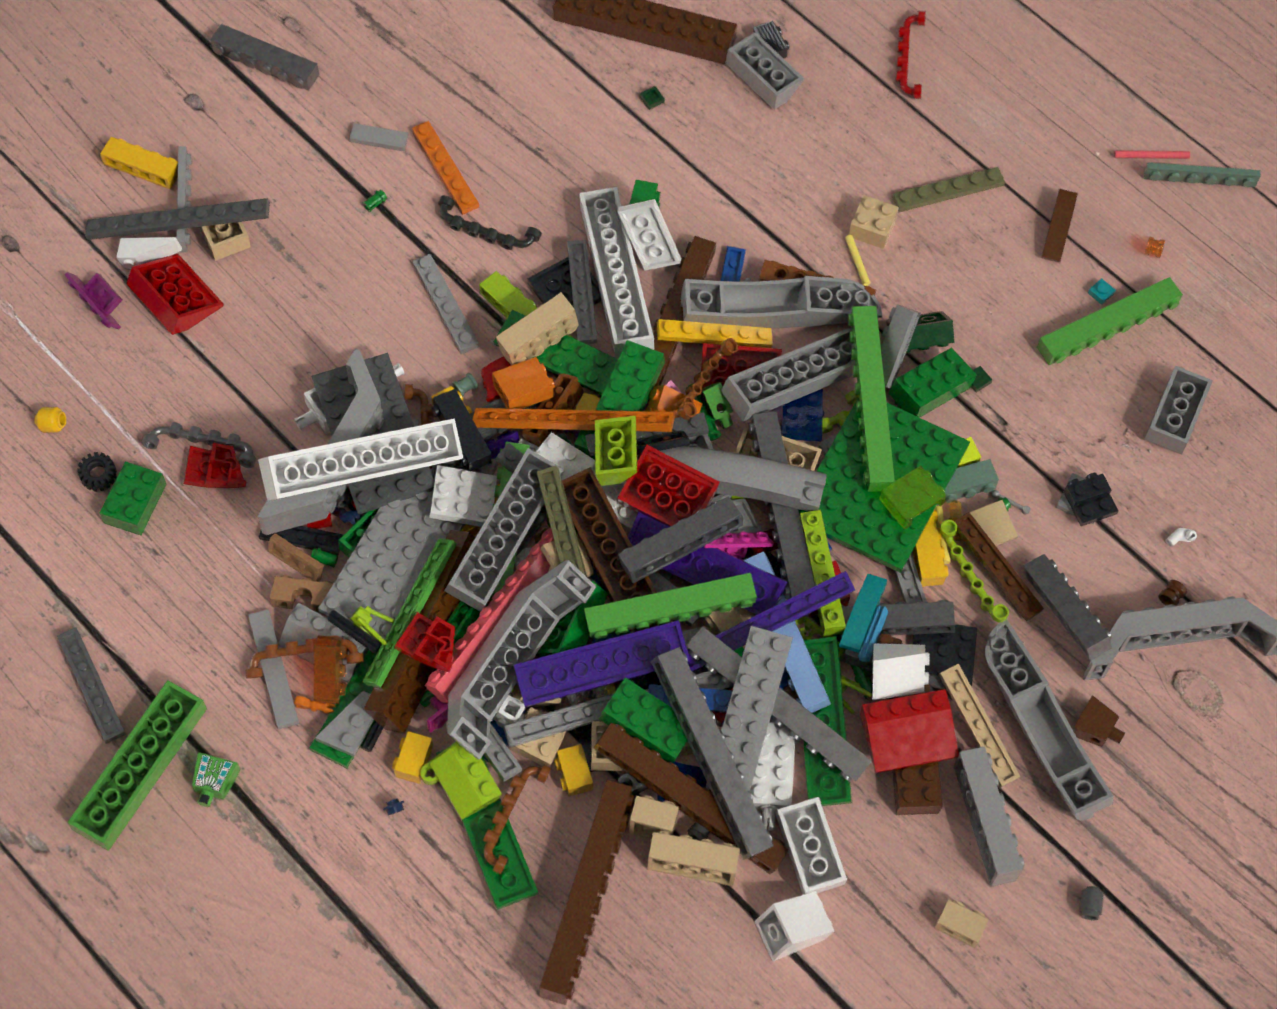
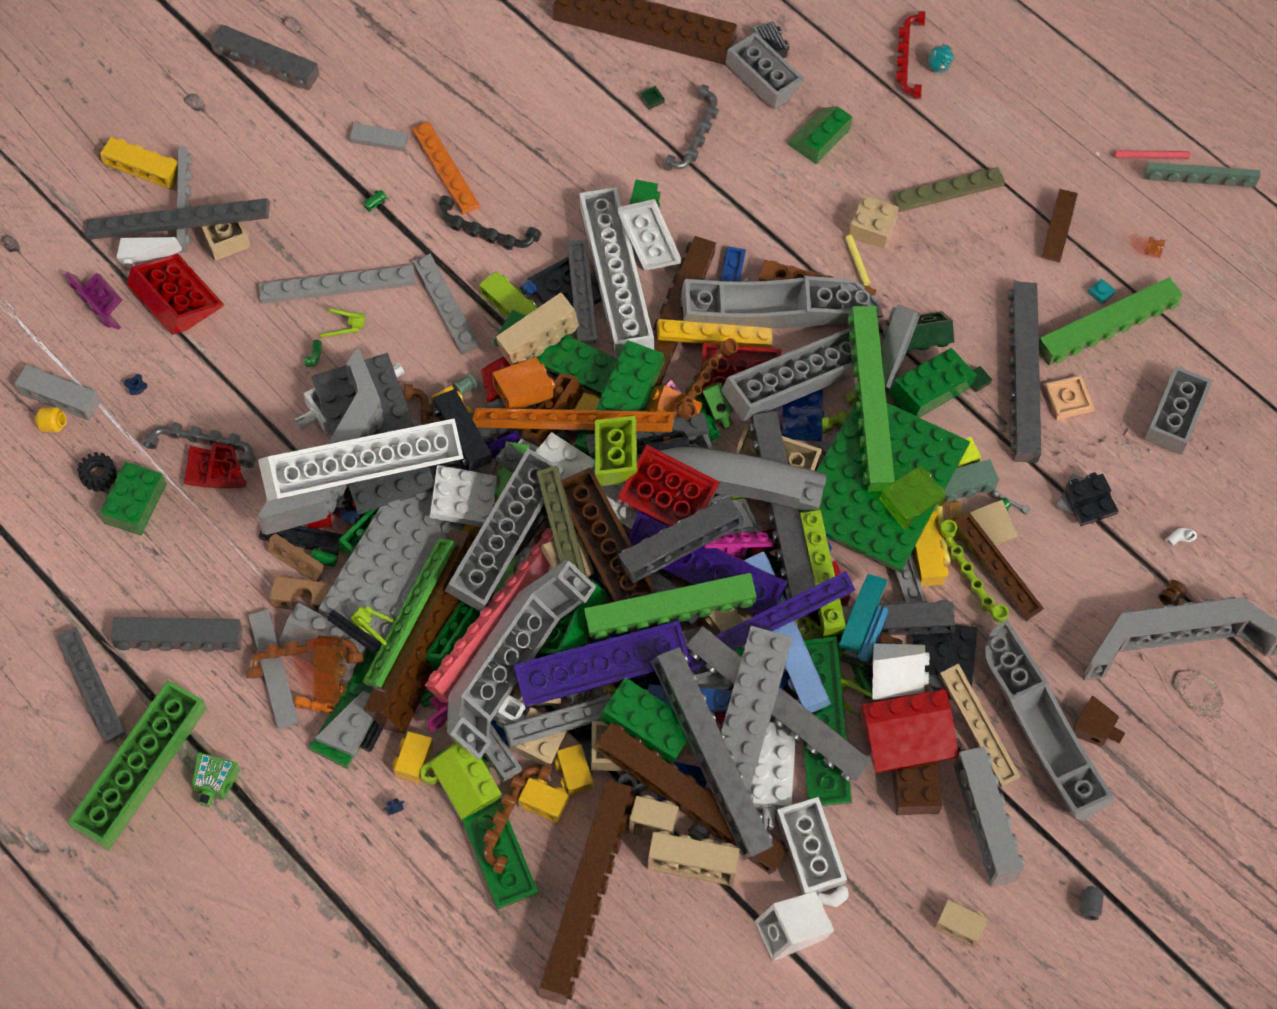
(57, 392): none -> light grey brick
(139, 388): none -> dark blue plate
(176, 633): none -> dark grey brick
(316, 353): none -> green arm
(337, 284): none -> light grey plate
(356, 320): none -> lime plant
(428, 642): red slope -> none
(528, 288): none -> blue arm
(543, 799): none -> yellow brick
(698, 139): none -> flat silver bar
(821, 133): none -> green slope
(835, 898): none -> white arm
(941, 58): none -> teal head
(1025, 372): none -> flat silver brick
(1068, 397): none -> light nougat tile
(1068, 607): flat silver brick -> none

